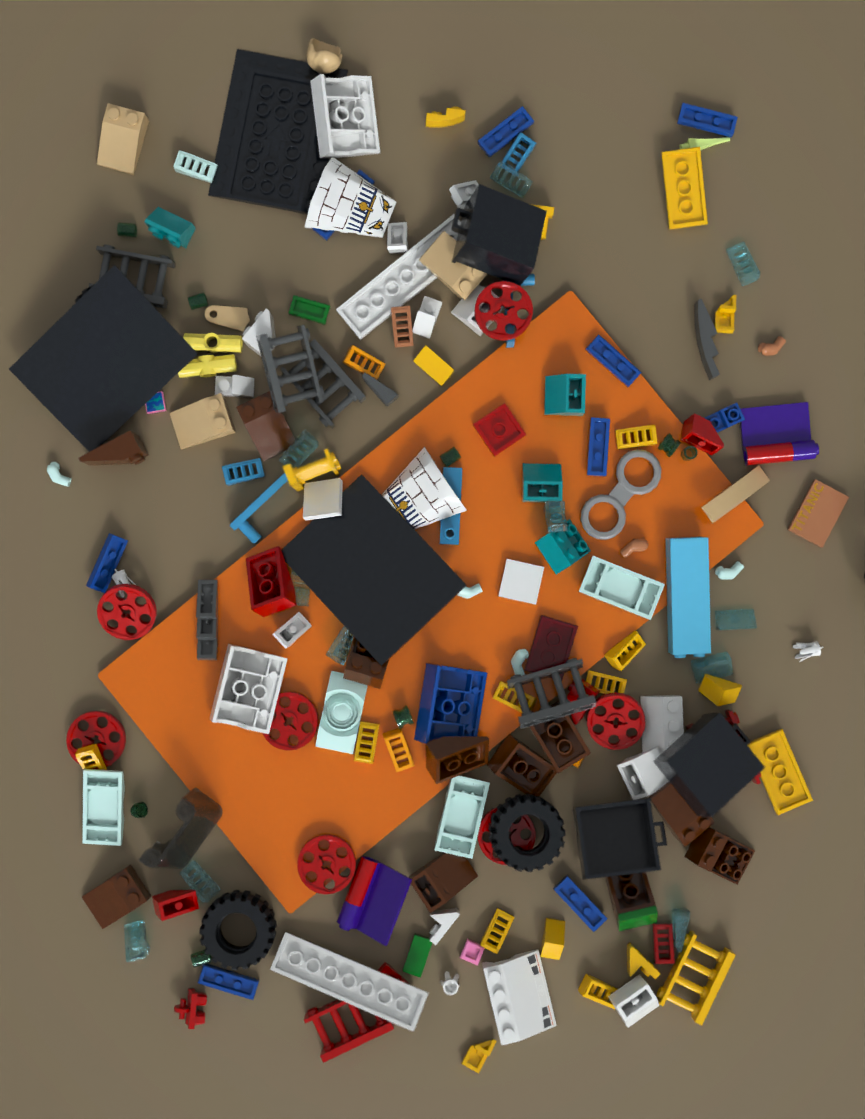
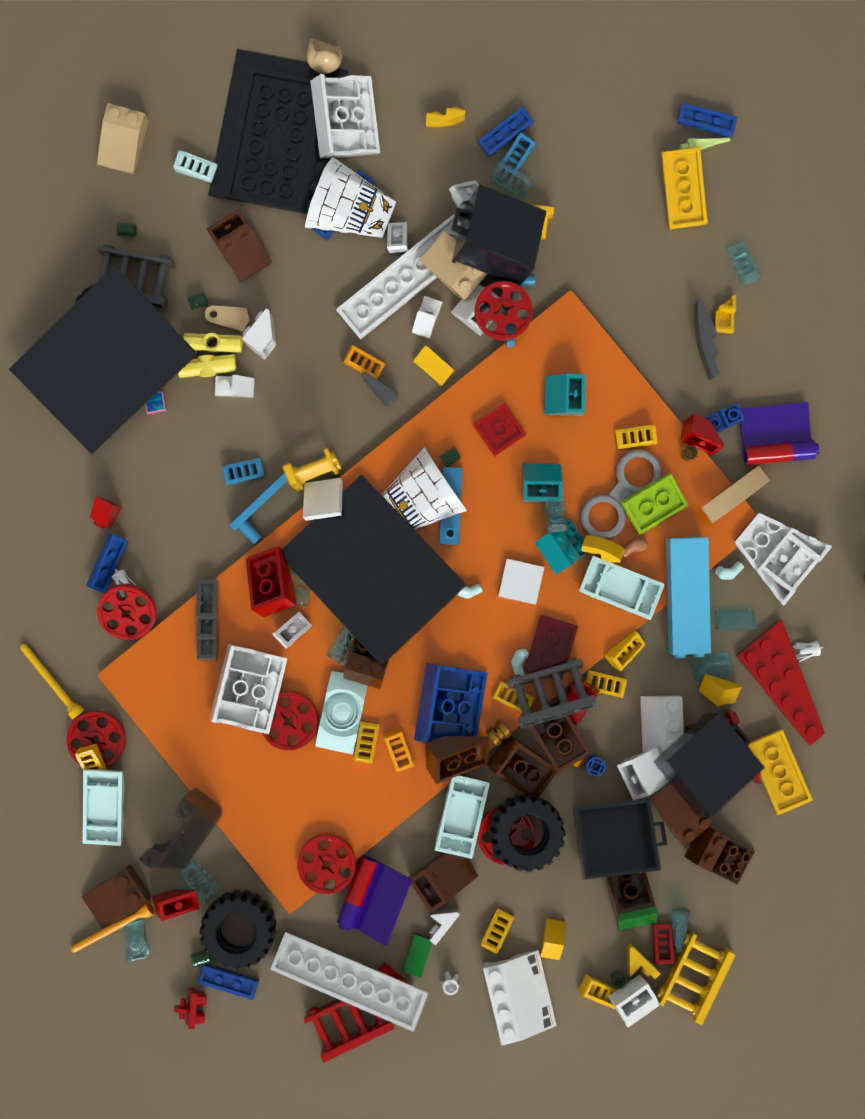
(53, 471): light aqua arm -> none
(74, 709): none -> yellow piece
(104, 512): none -> red slope
(121, 450): reddish brown slope -> none
(139, 810): clear green hinge -> none
(145, 910): none -> light orange piece
(170, 226): teal slope -> none
(202, 421): tan slope -> none
(239, 245): none -> reddish brown slope
(266, 427): reddish brown slope -> none
(271, 363): dark grey fence -> none
(294, 446): clear light blue slope -> none
(309, 309): green tile -> none
(340, 381): dark grey fence -> none
(402, 343): nougat slope -> none
(403, 717): clear green wheel -> none
(472, 952): bright pink tile -> none
(477, 1055): yellow slope -> none
(498, 733): none -> pearl gold wheel
(580, 903): blue plate -> none
(592, 763): none -> blue wheel
(598, 447): blue plate -> none
(609, 550): none -> yellow slope
(610, 714): red wedge -> none
(613, 360): blue tile -> none
(619, 984): none -> clear green hinge
(654, 503): none -> lime tile
(669, 445): clear green wheel -> none
(771, 349): nougat arm -> none
(777, 671): none -> red wing
(780, 554): none -> white wedge
(818, 513): nougat tile -> none

